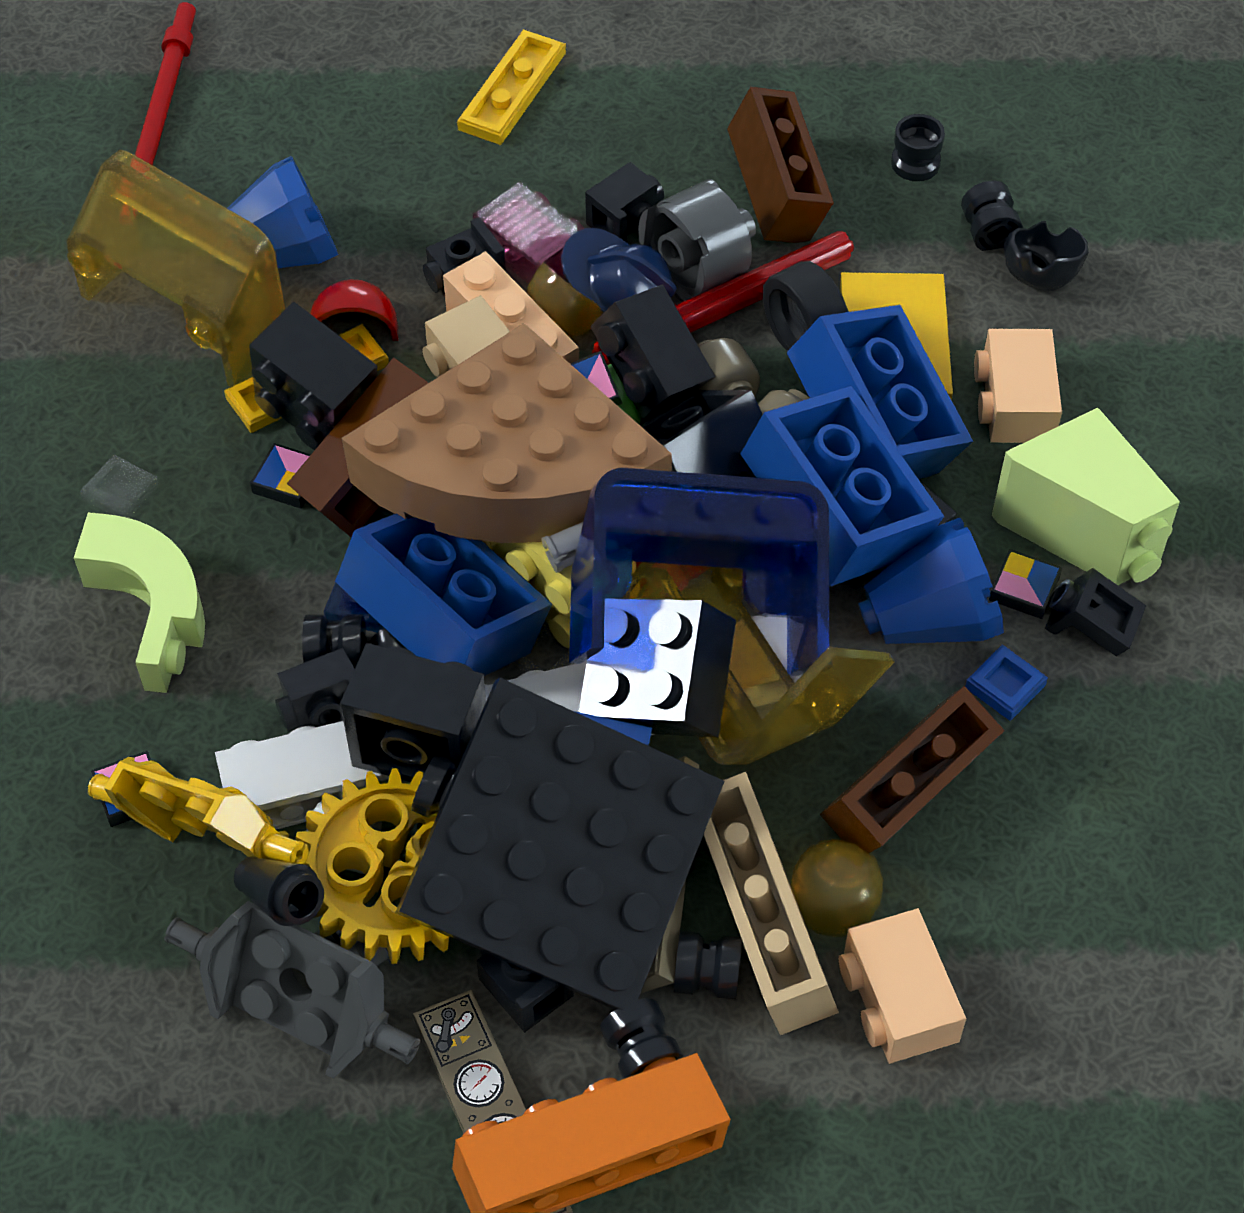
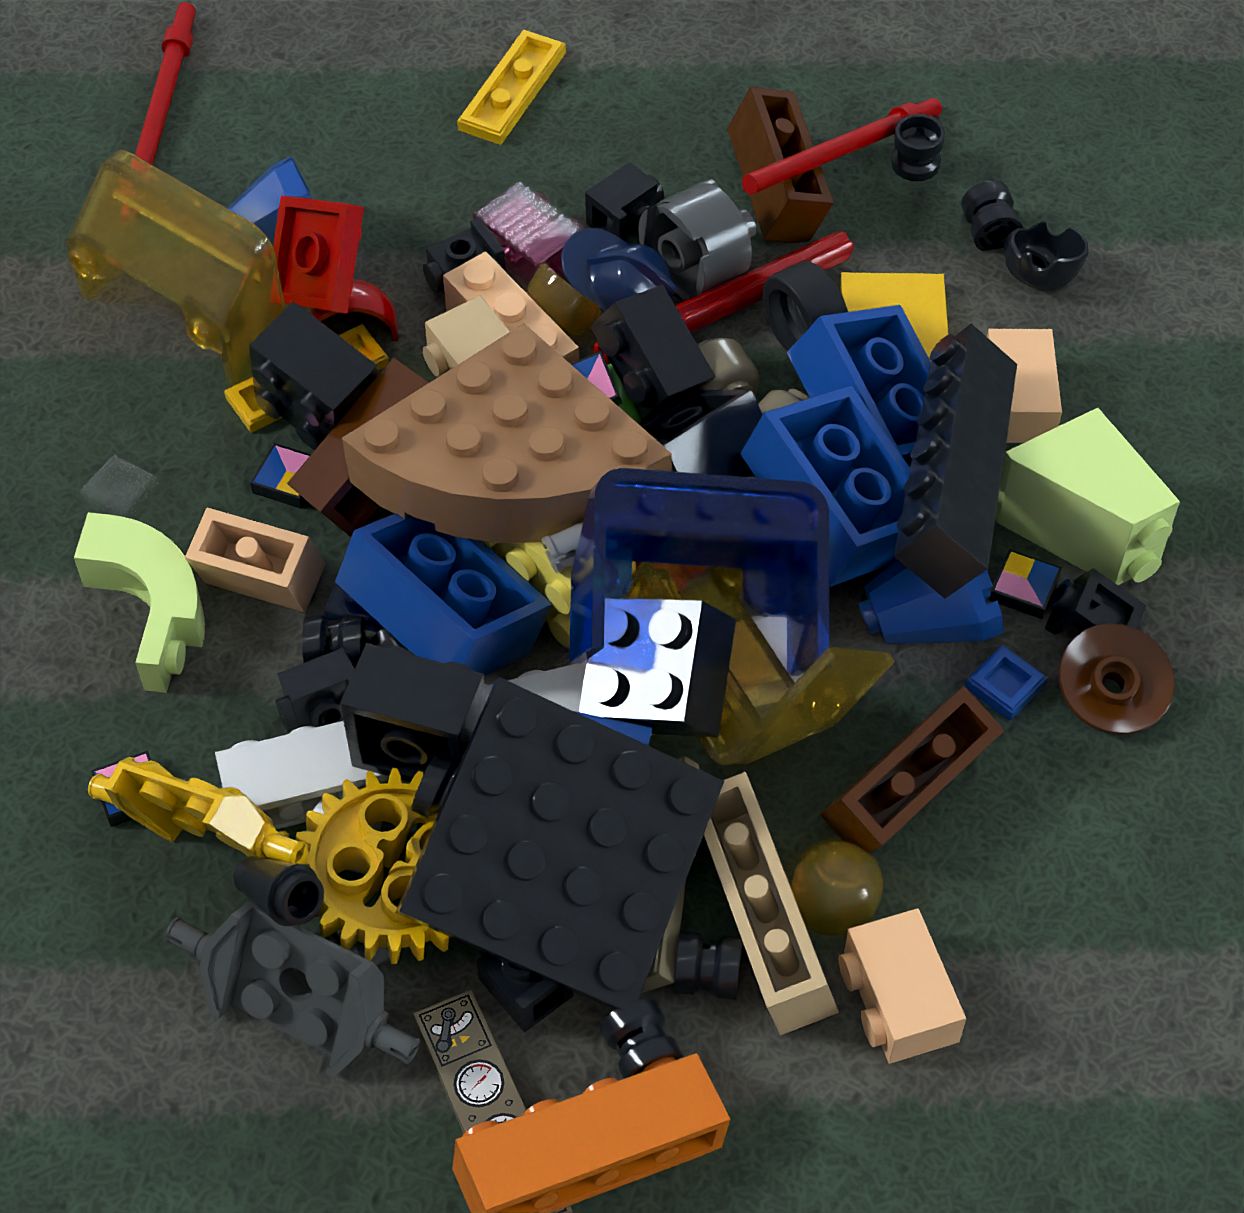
(255, 559): none -> light nougat brick
(317, 251): none -> red plate
(836, 147): none -> red bar
(957, 462): none -> black brick
(1128, 659): none -> reddish brown dish

